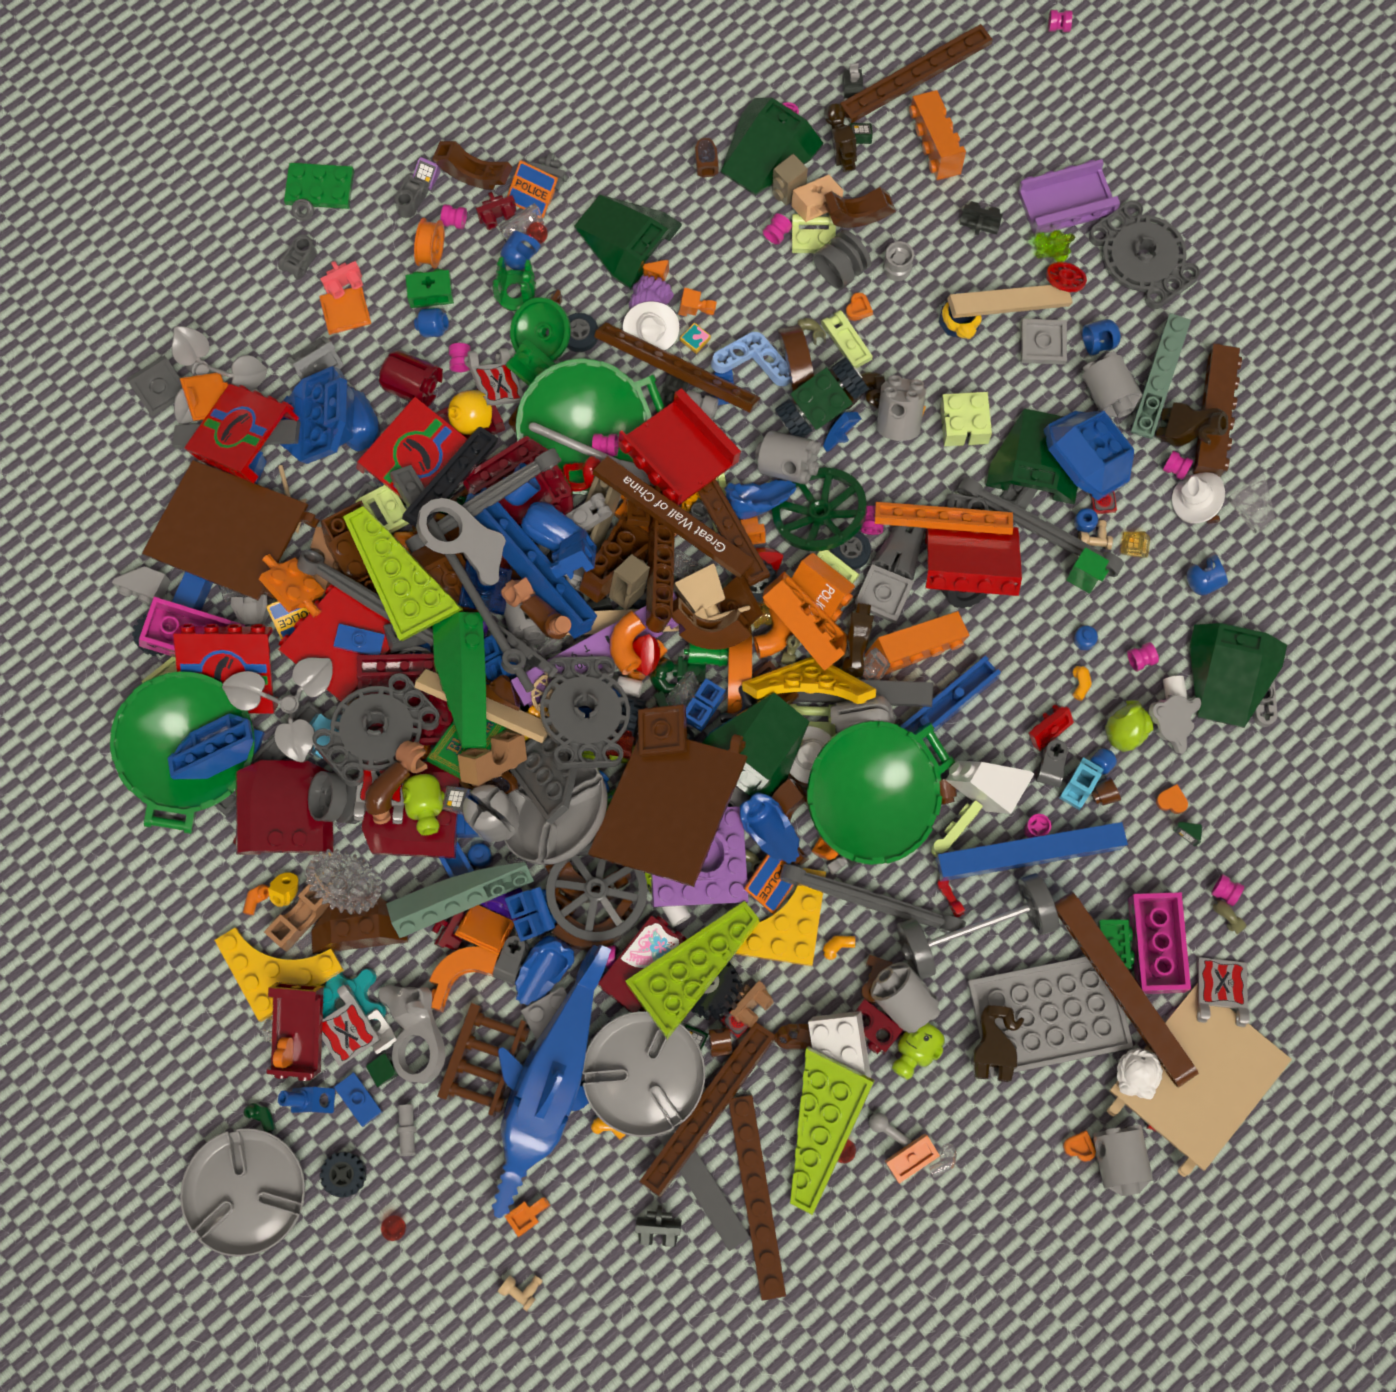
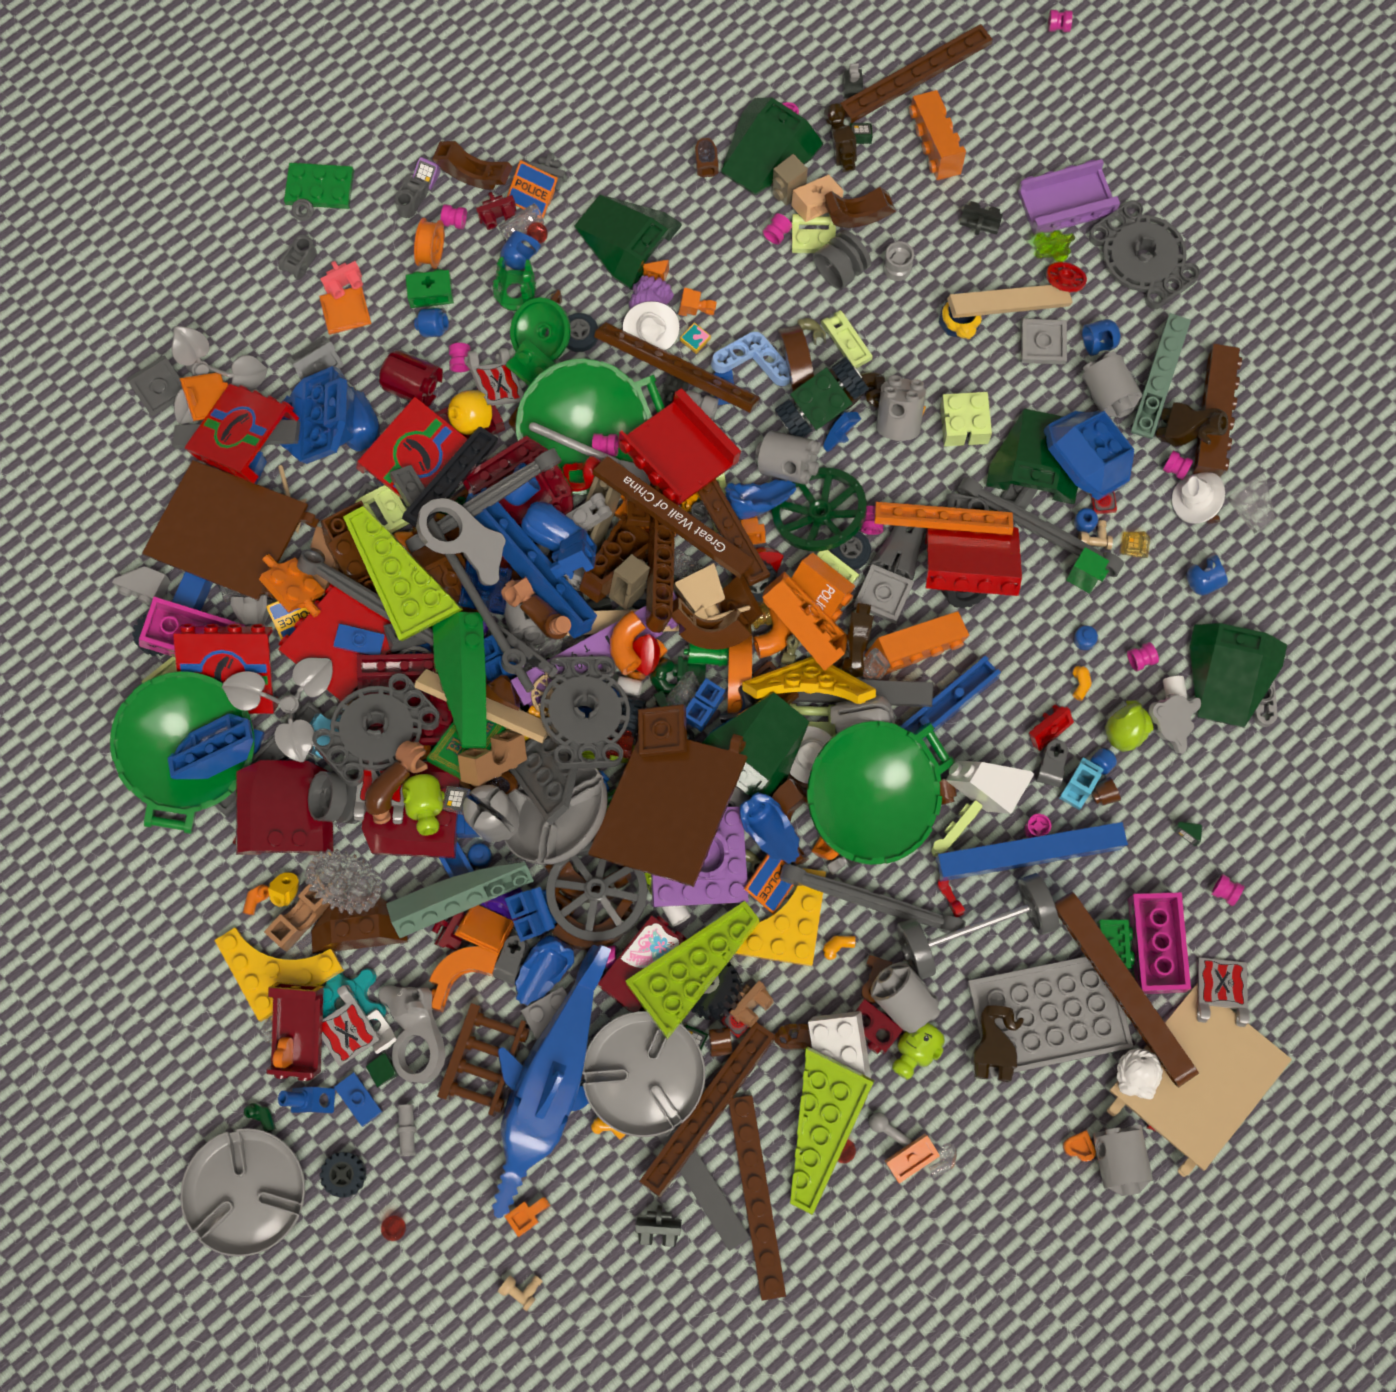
(858, 307): orange tile -> none
(1172, 800): orange tile -> none
(1236, 923): olive arm -> none

